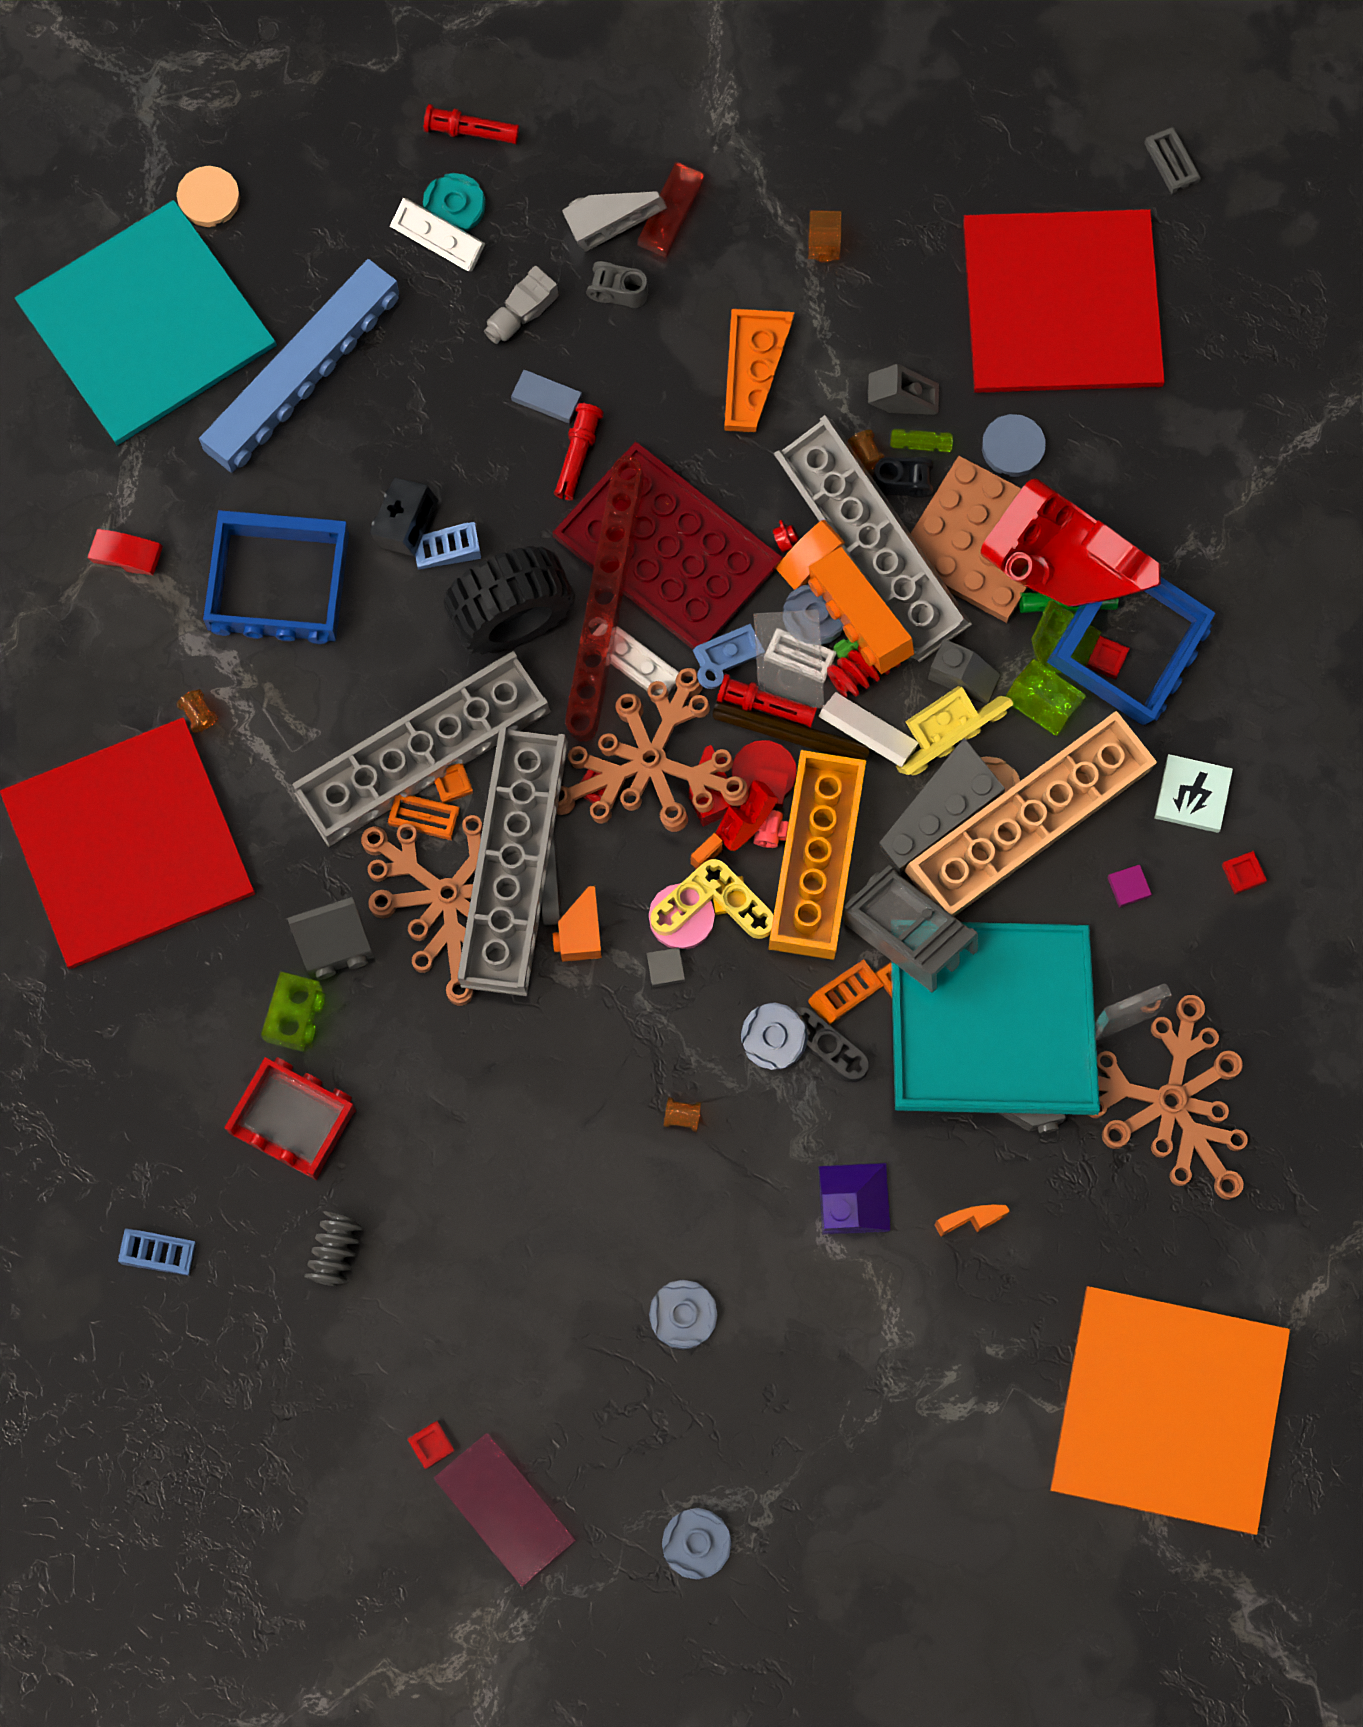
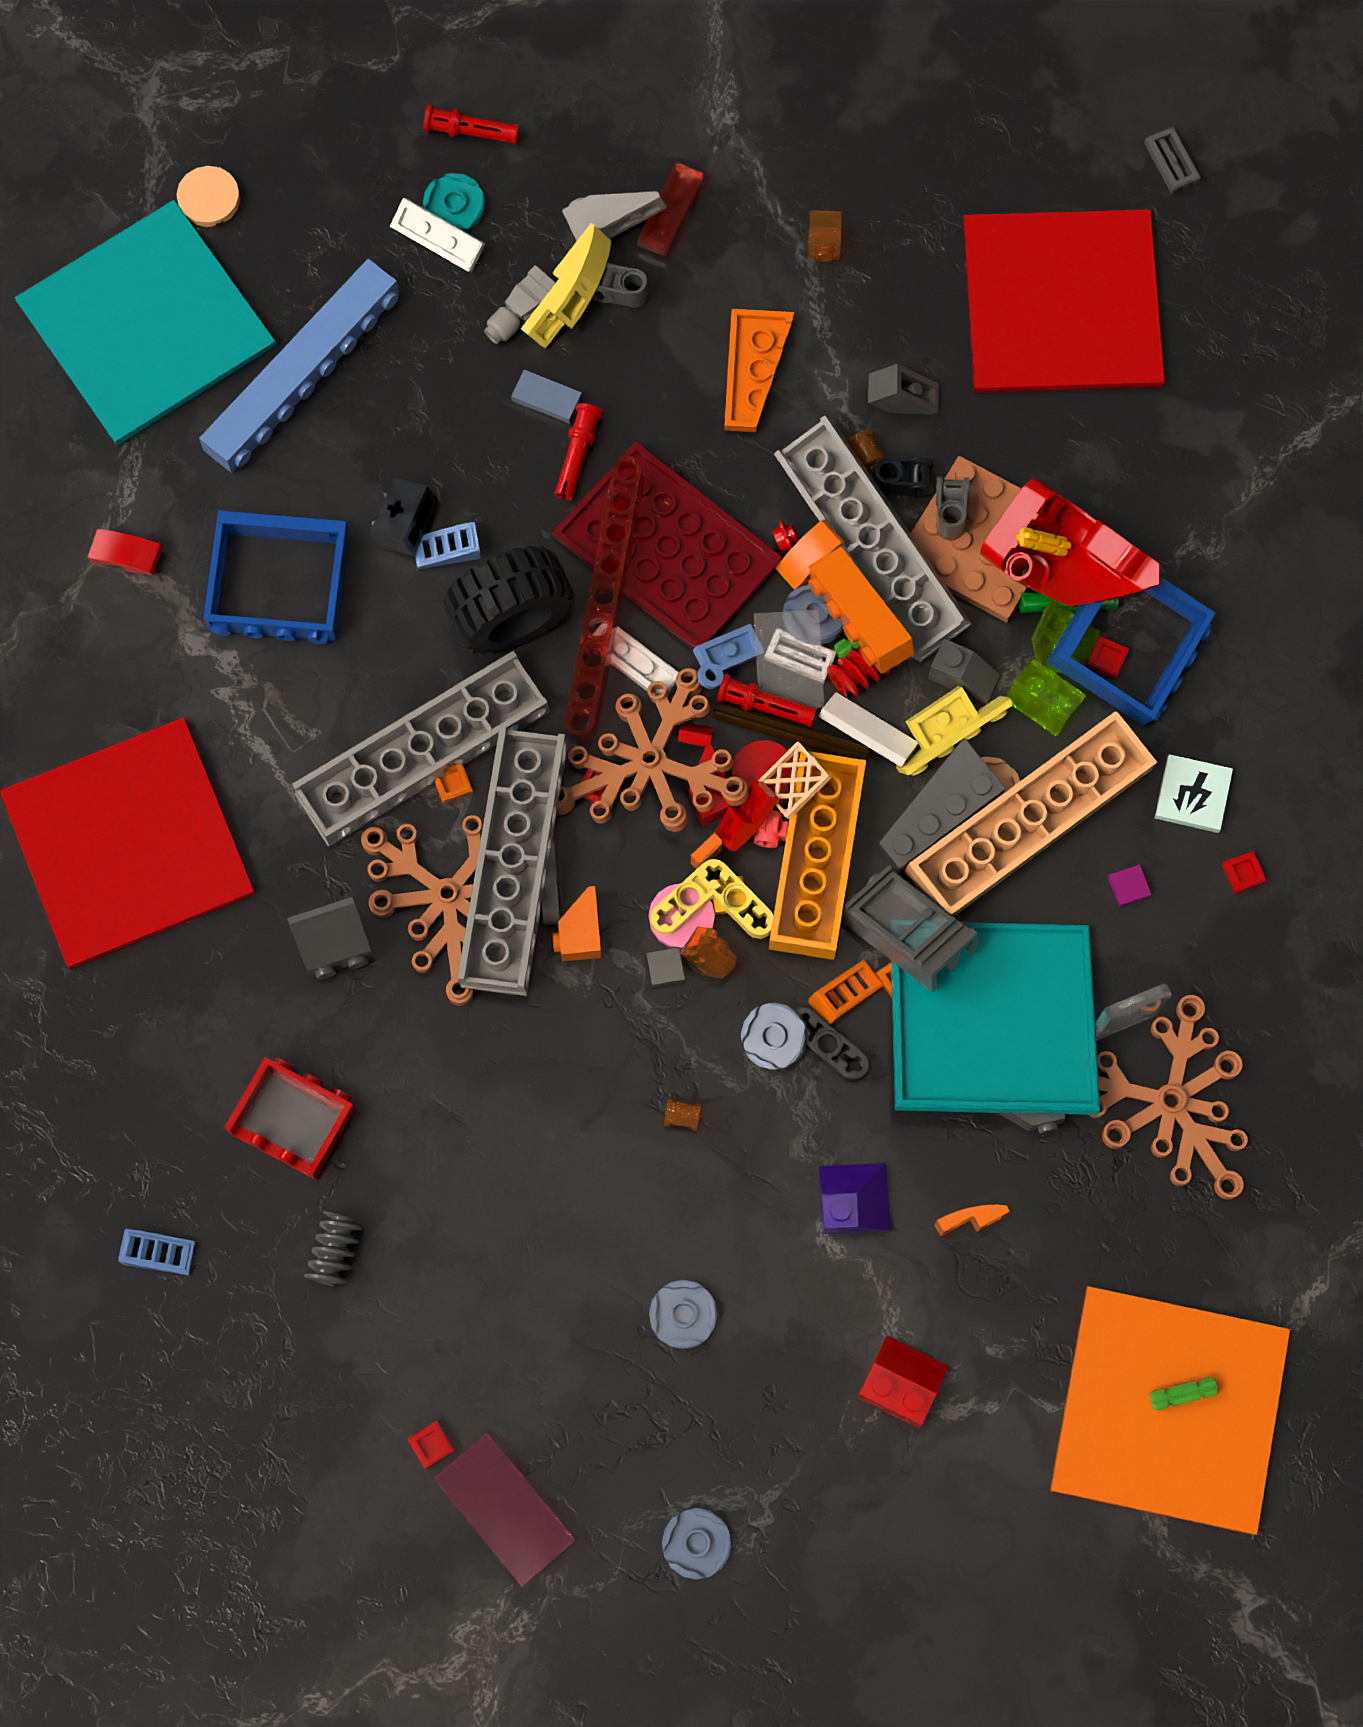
(193, 700): clear orange bush -> none
(284, 1010): clear neon green brick -> none
(422, 828): orange tile -> none
(578, 280): none -> light yellow slope
(695, 734): none -> red tile
(709, 953): none -> clear orange brick
(808, 793): none -> light nougat window
(903, 1382): none -> red slope
(921, 440): clear neon green axle -> none
(952, 502): none -> dark grey piece
(1013, 445): sand blue tile -> none
(1043, 541): none -> yellow axle
(1183, 1393): none -> bright green axle

